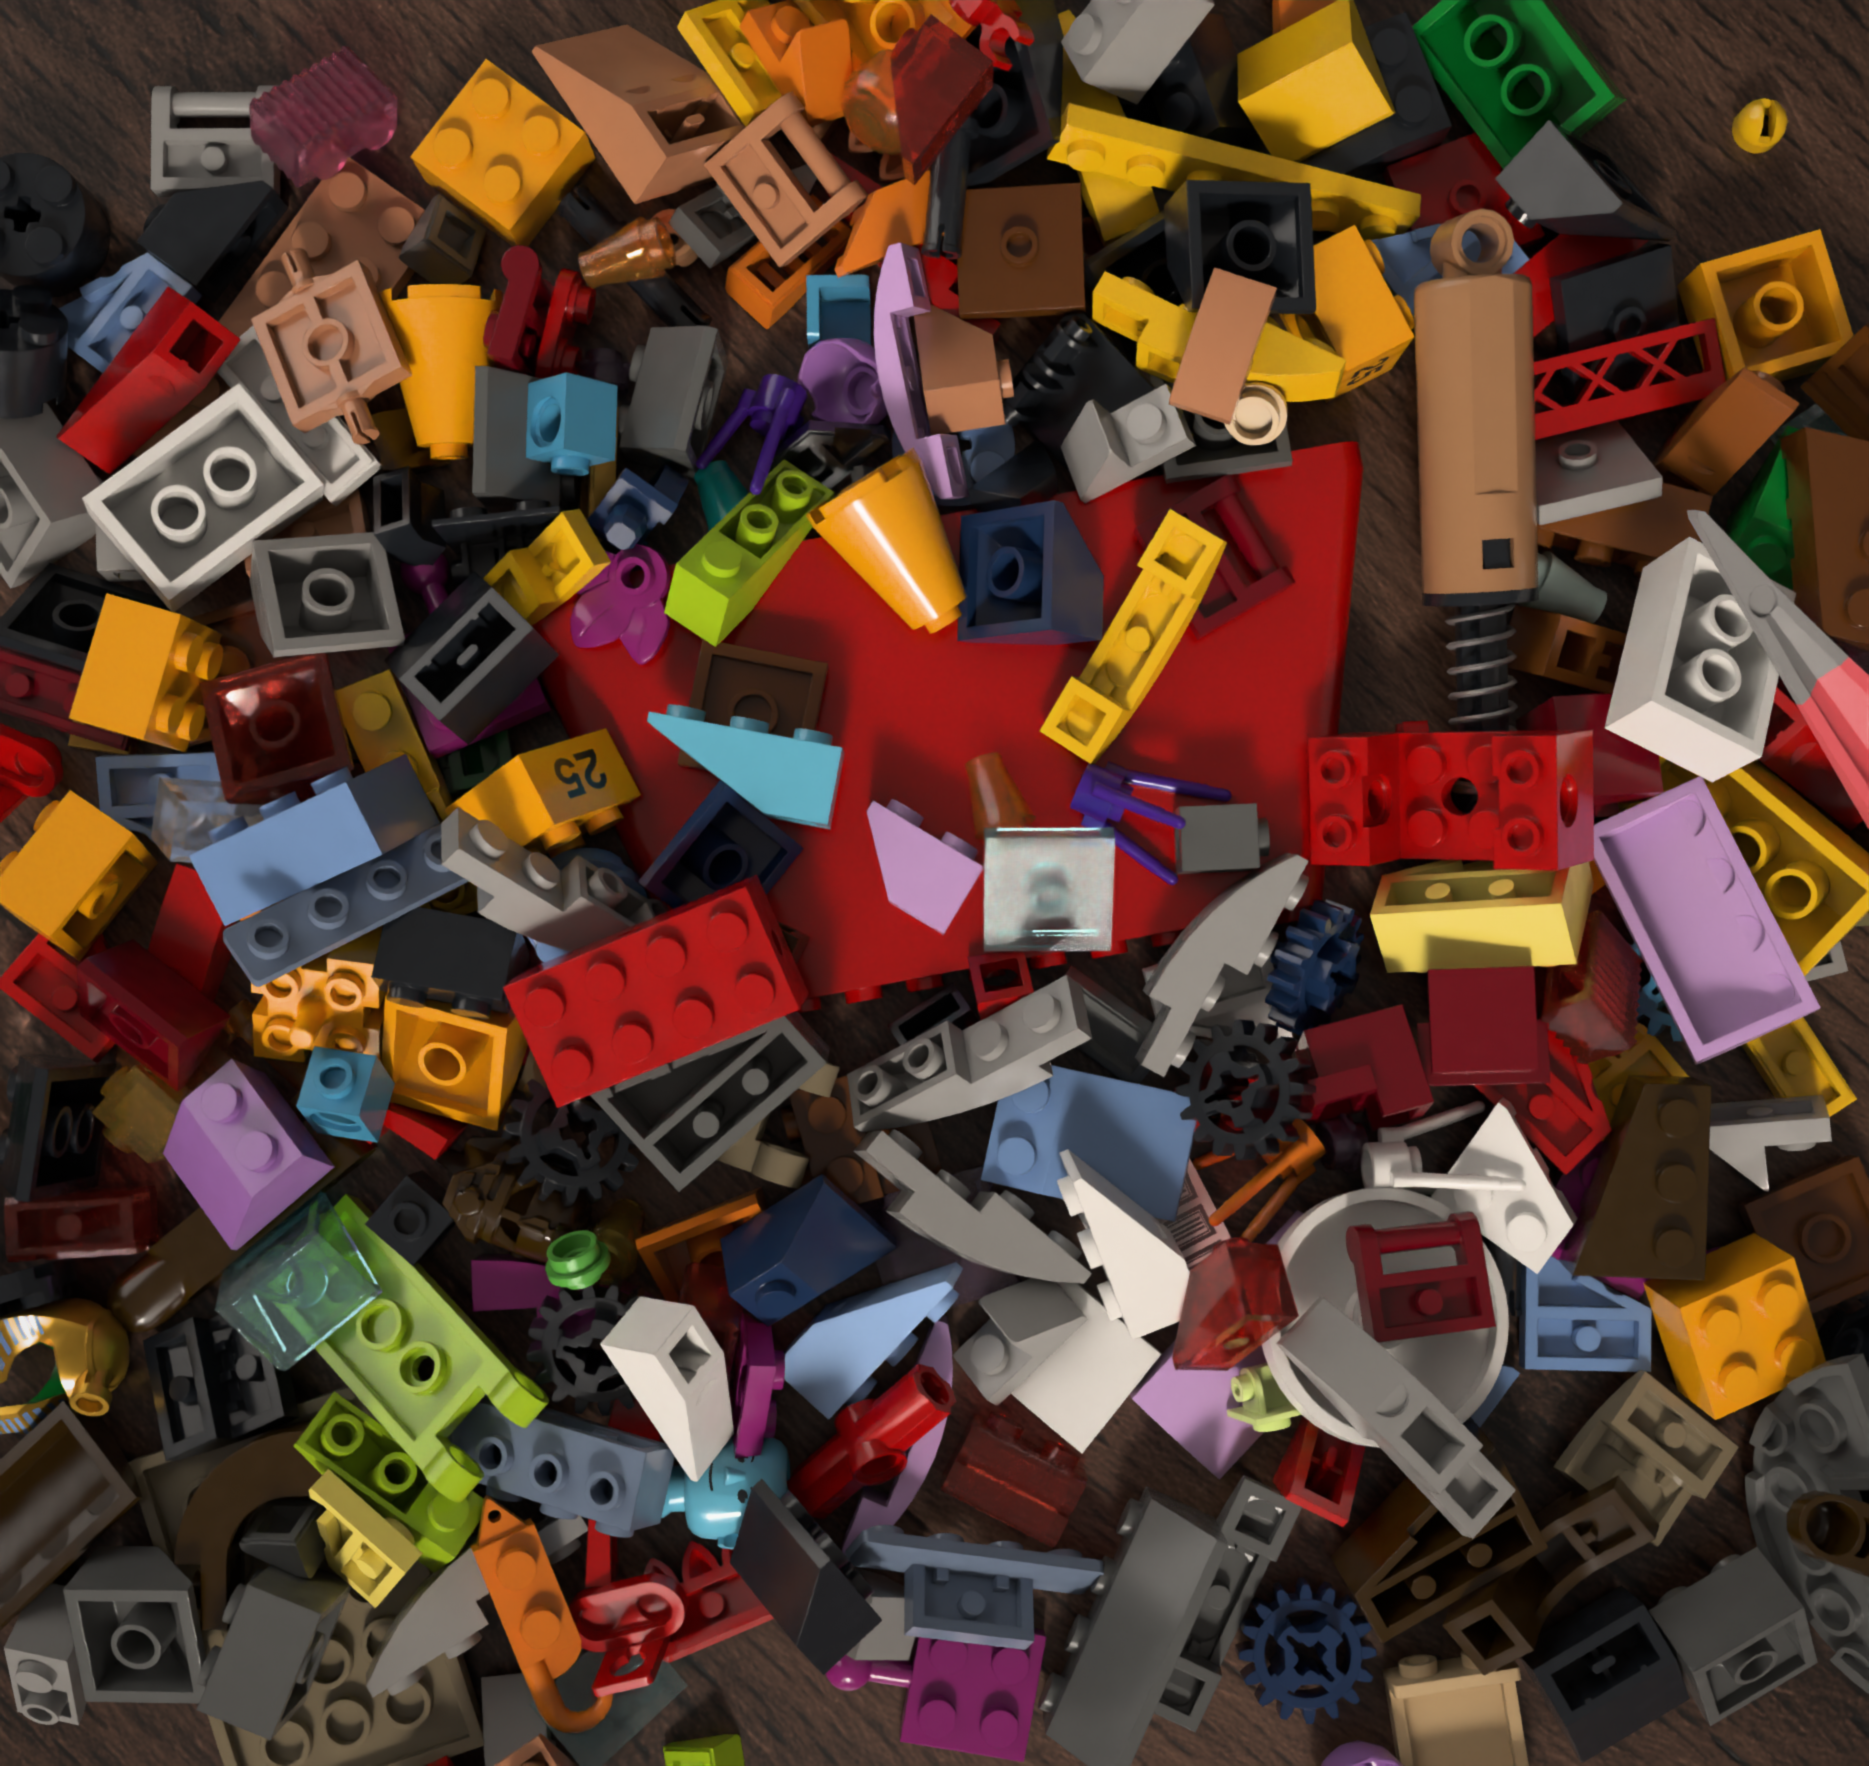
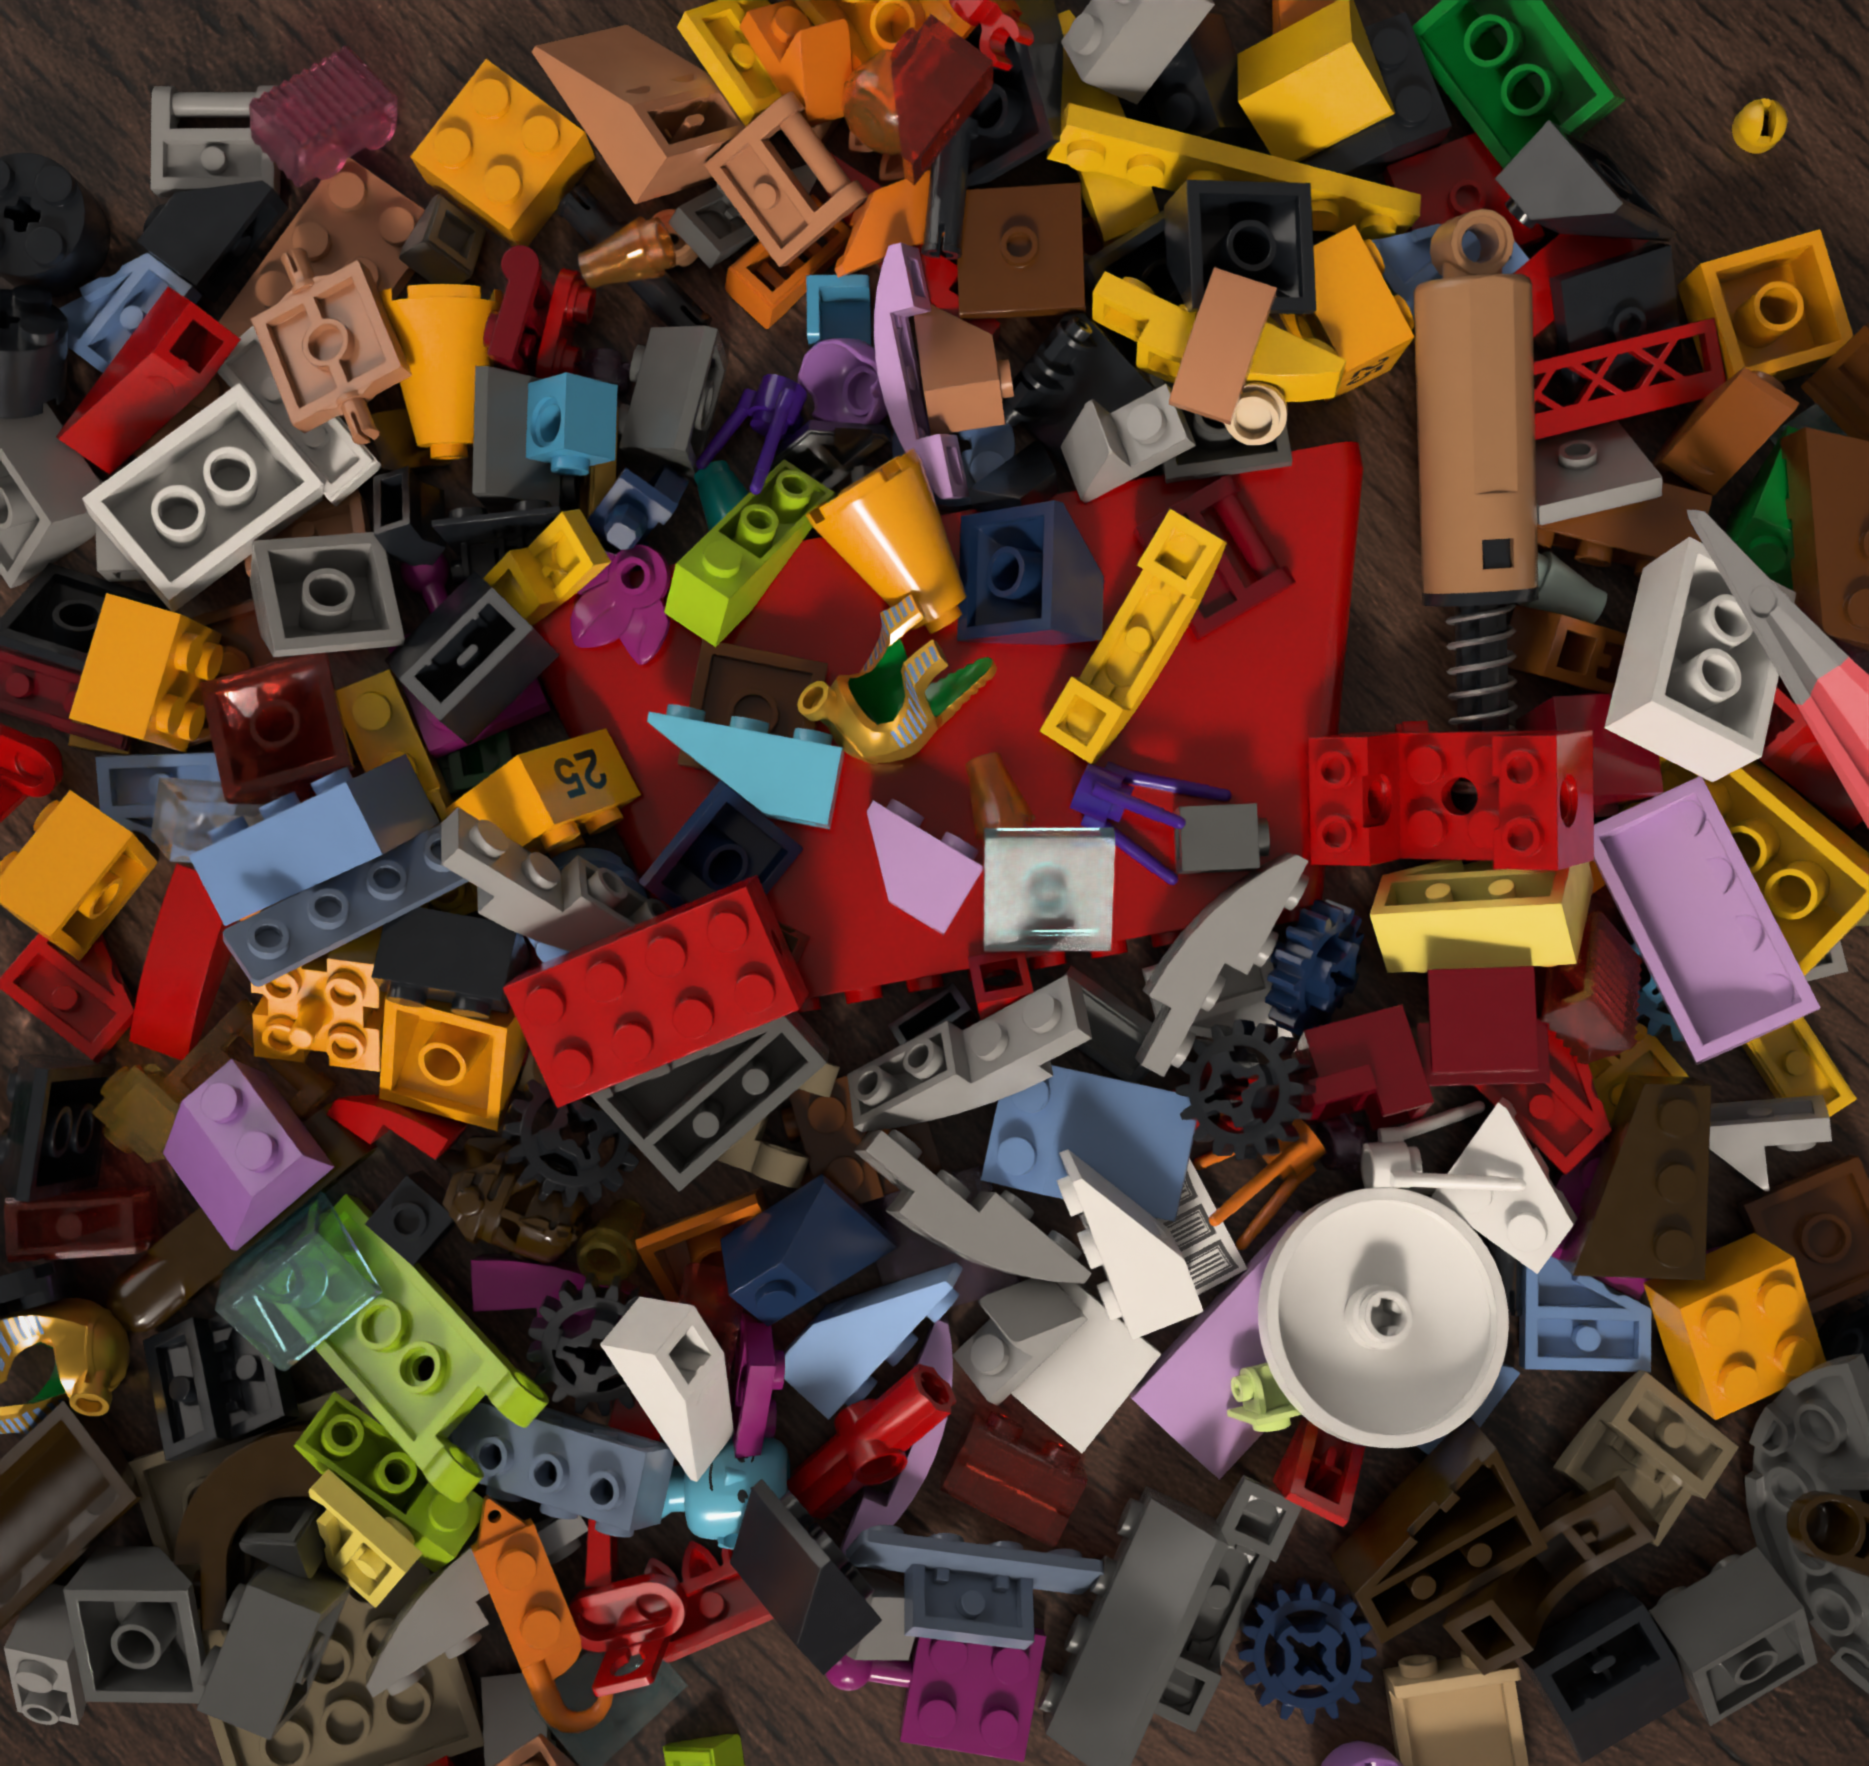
(149, 1011): dark red slope -> none
(345, 1094): dark azure brick -> none
(576, 1260): bright green plate -> none
(891, 703): none -> pearl gold piece
(1232, 1305): clear red slope -> none
(1398, 1414): light grey slope -> none
(1425, 1299): dark red plate -> none

